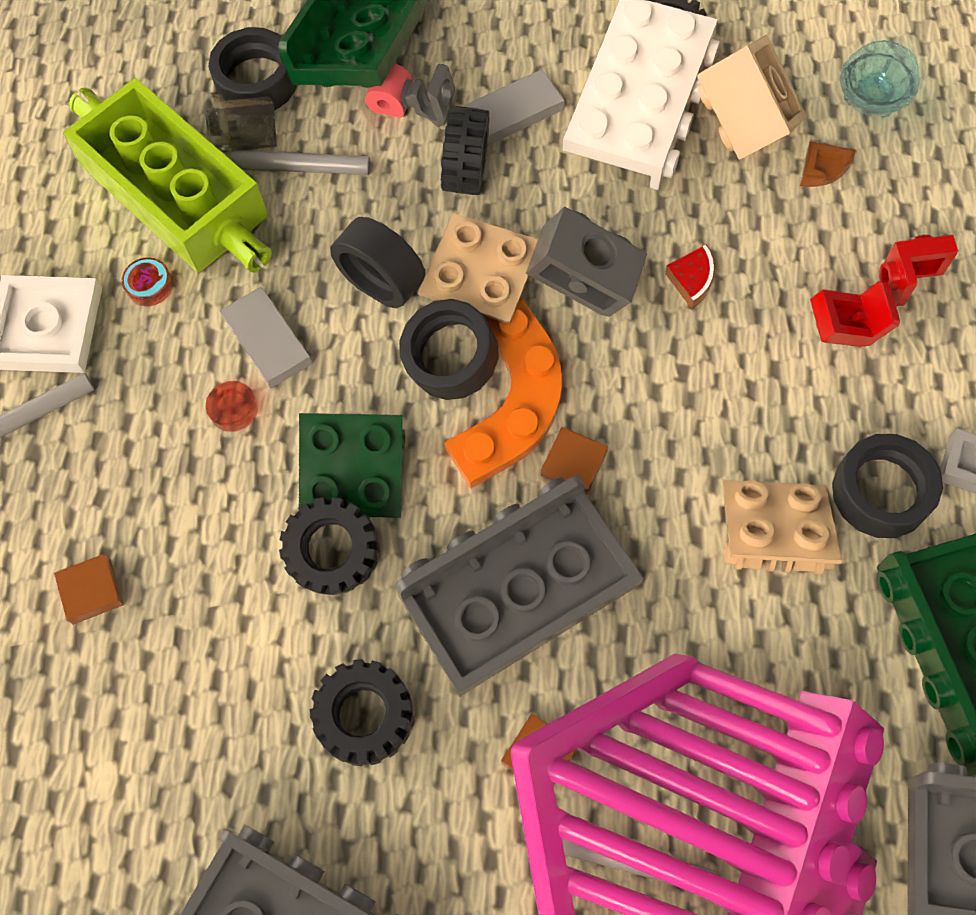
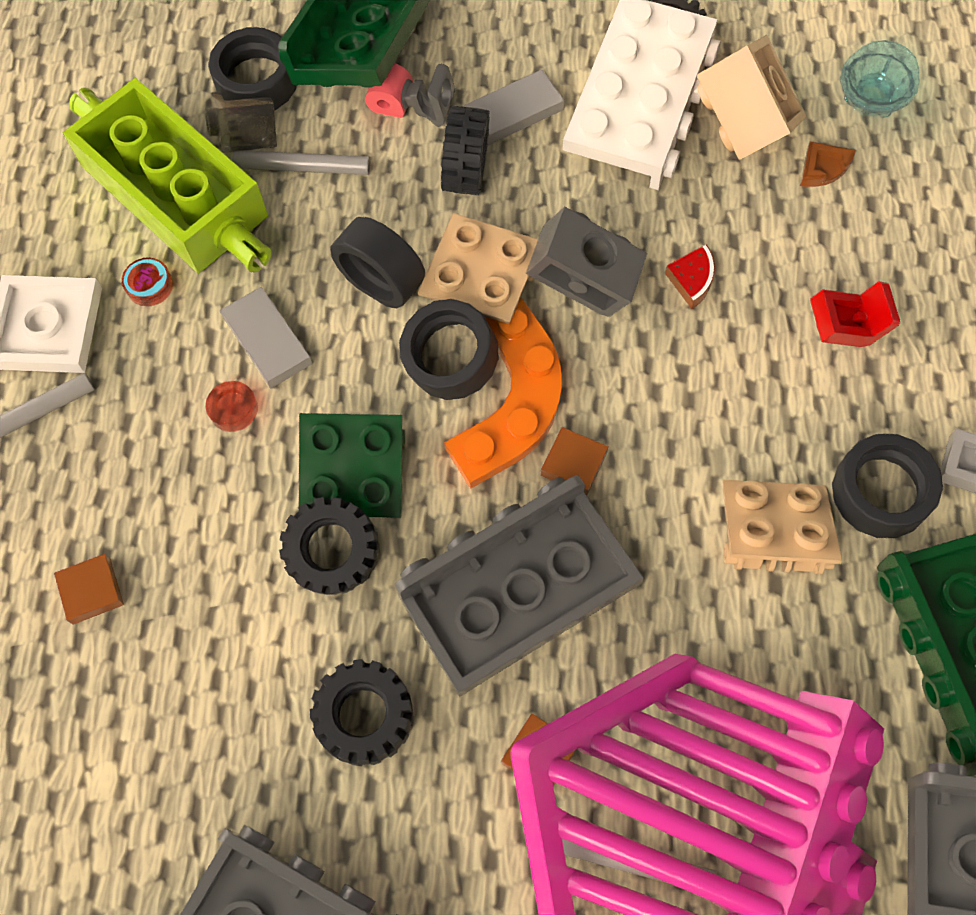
(916, 259): red bracket -> none

